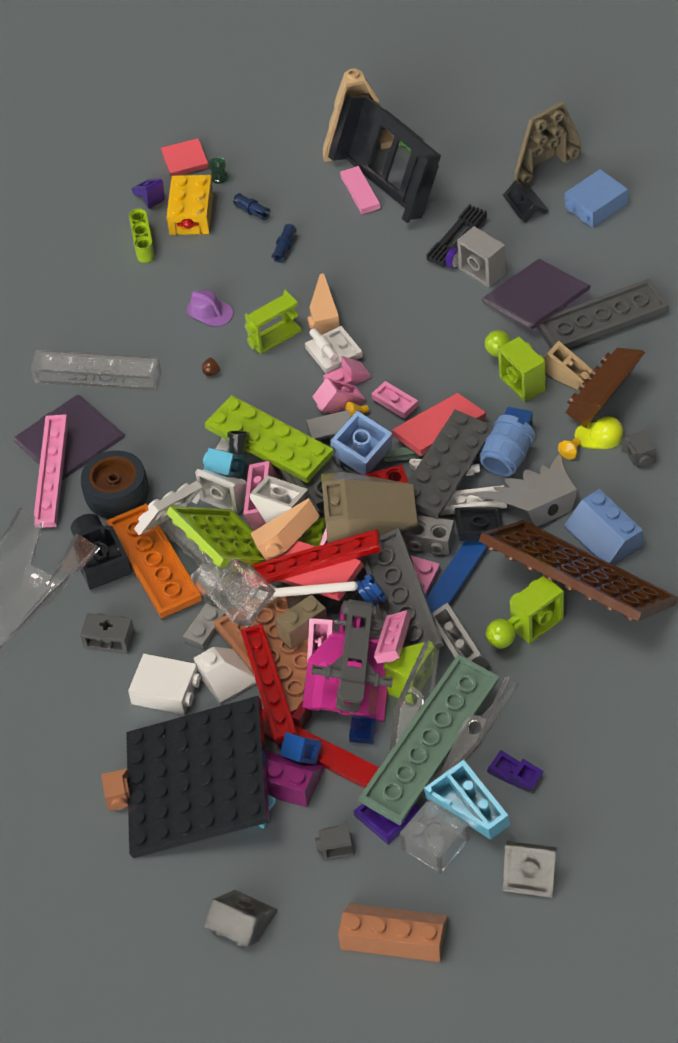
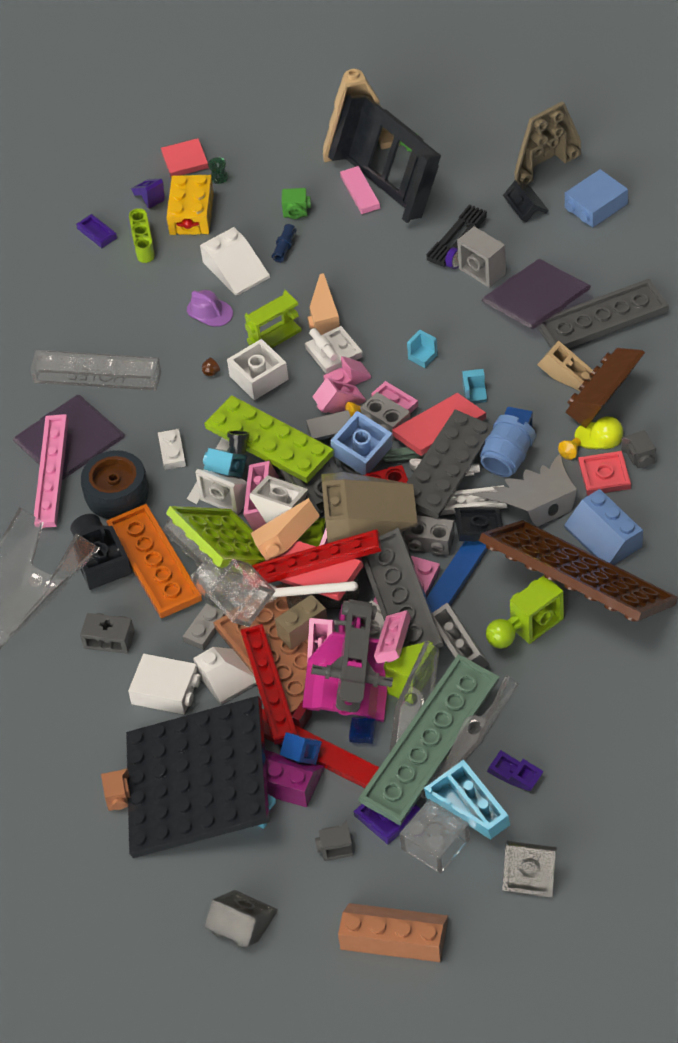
(96, 231): none -> dark purple tile
(157, 509): white plate -> none
(171, 449): none -> white plate
(233, 261): none -> white slope
(251, 206): dark blue pin -> none
(257, 369): none -> white brick
(295, 203): none -> bright green brick
(370, 590): blue wheel -> none
(385, 412): none -> light grey brick
(422, 348): none -> medium azure panel
(474, 385): none -> medium azure panel
(518, 364): lime brick -> none
(604, 472): none -> coral tile

